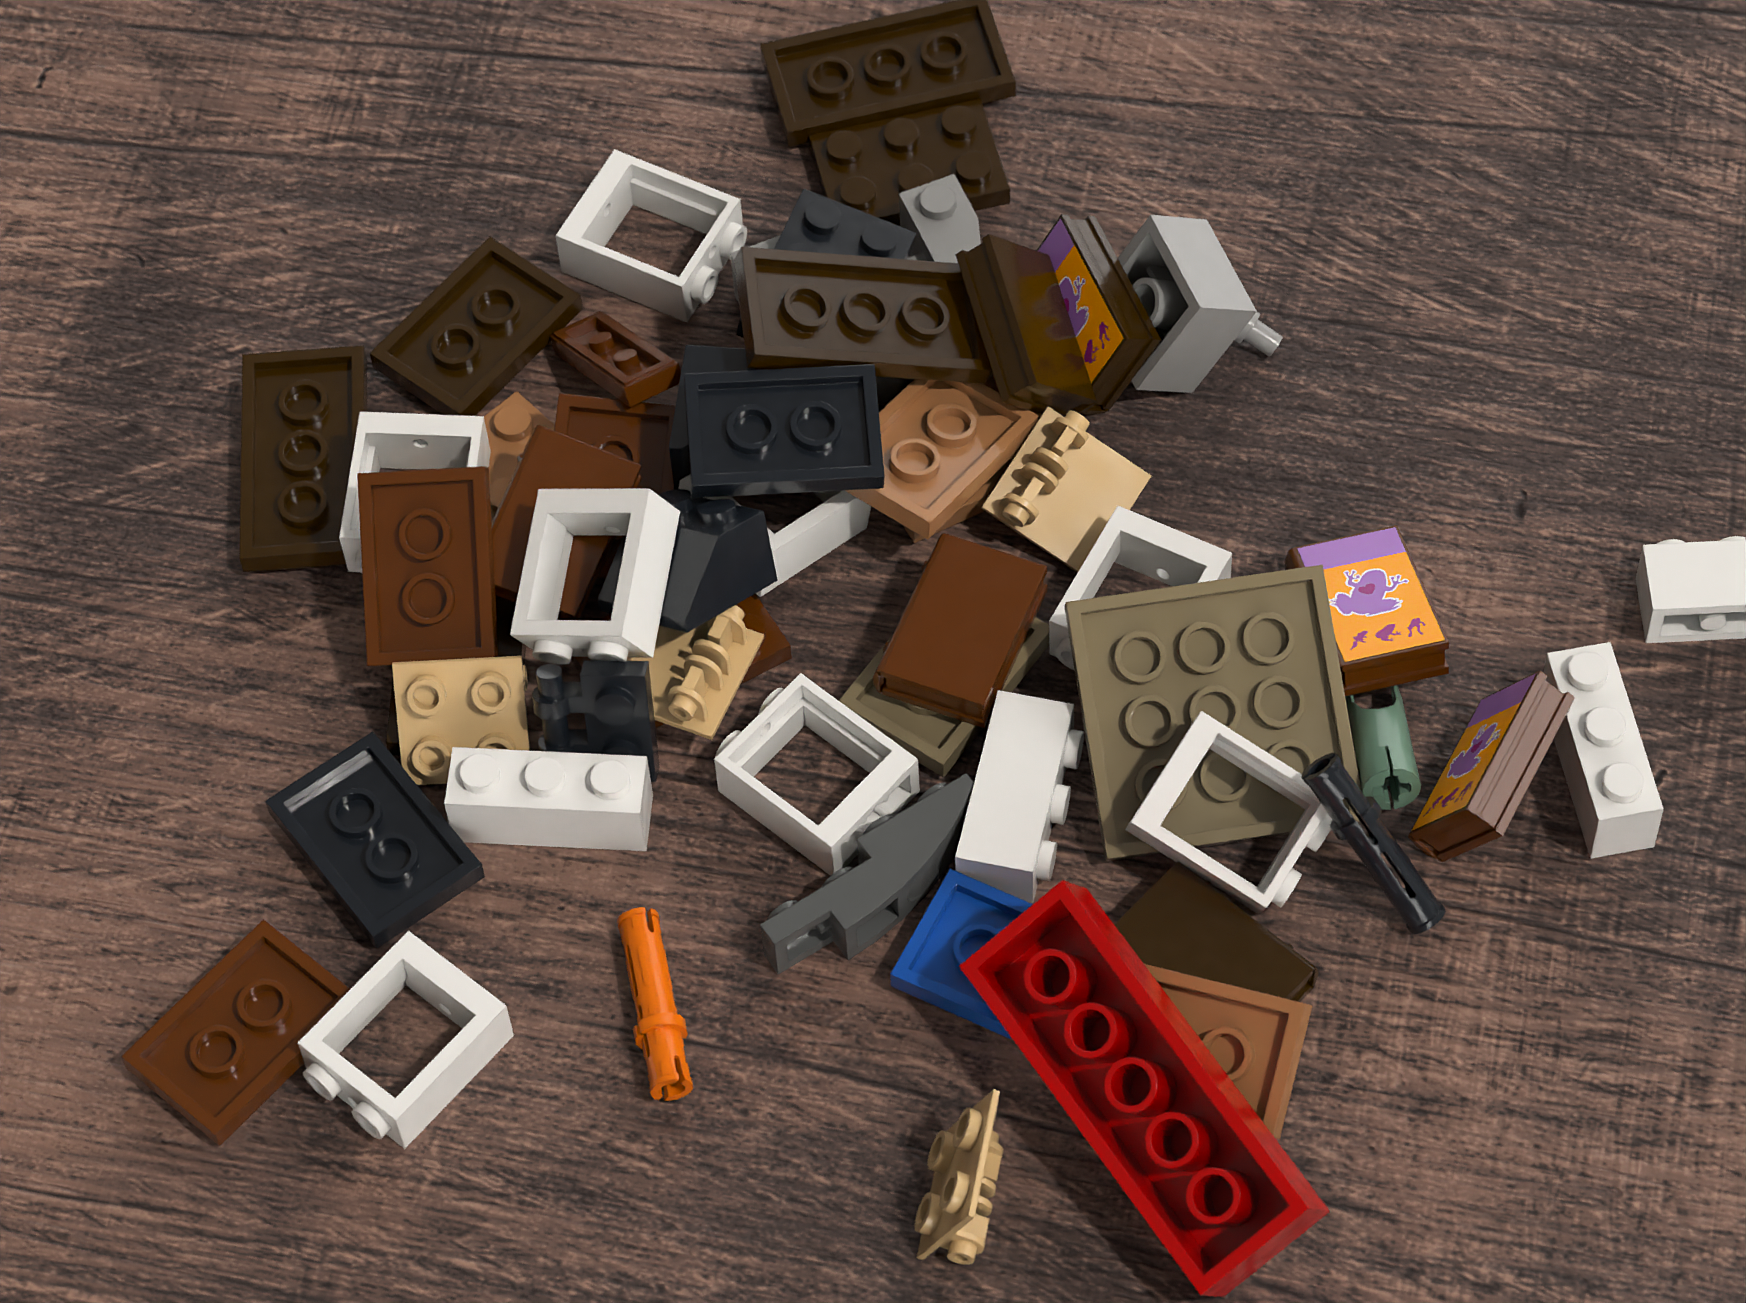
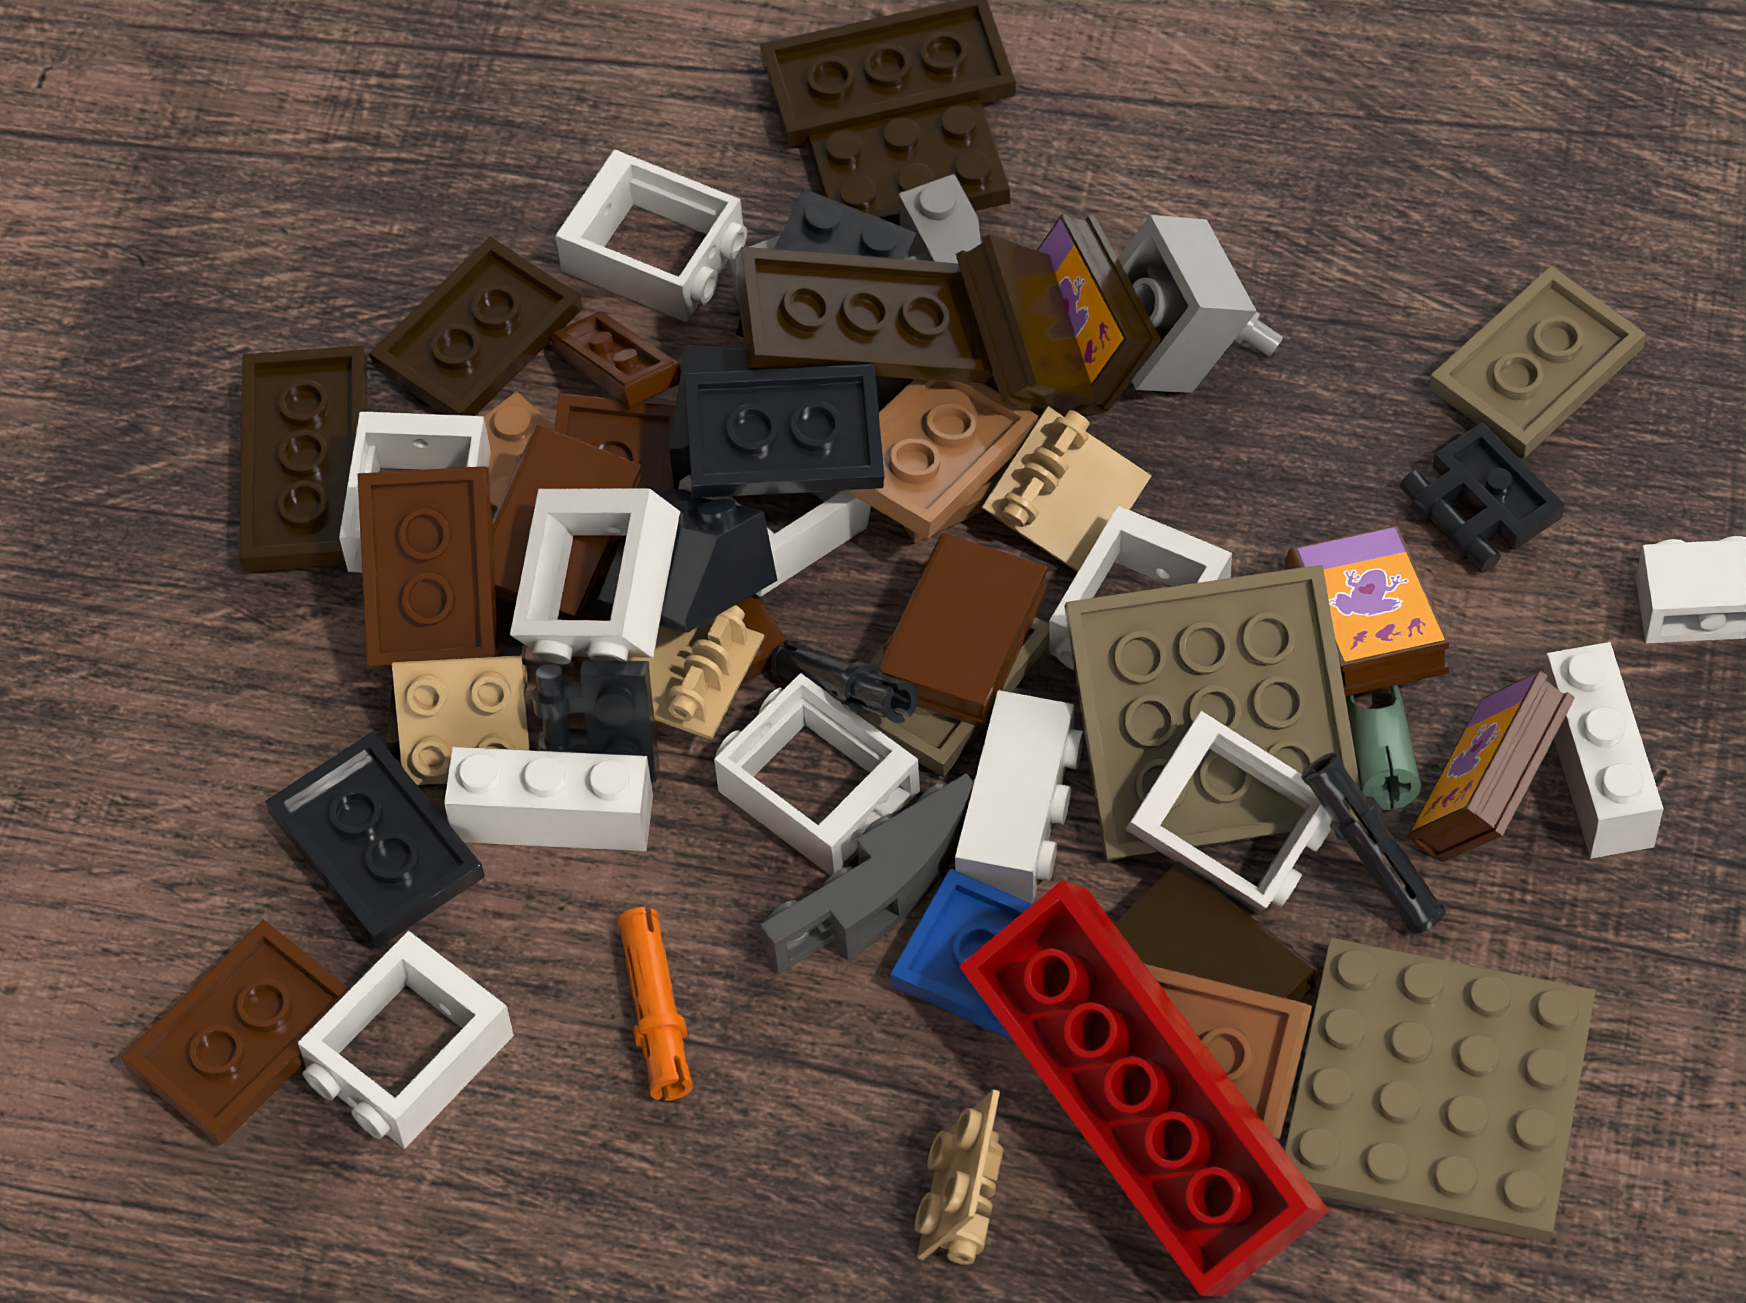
(857, 685): none -> black pin
(1440, 1089): none -> dark tan plate
(1495, 484): none -> black plate
(1537, 361): none -> dark tan plate

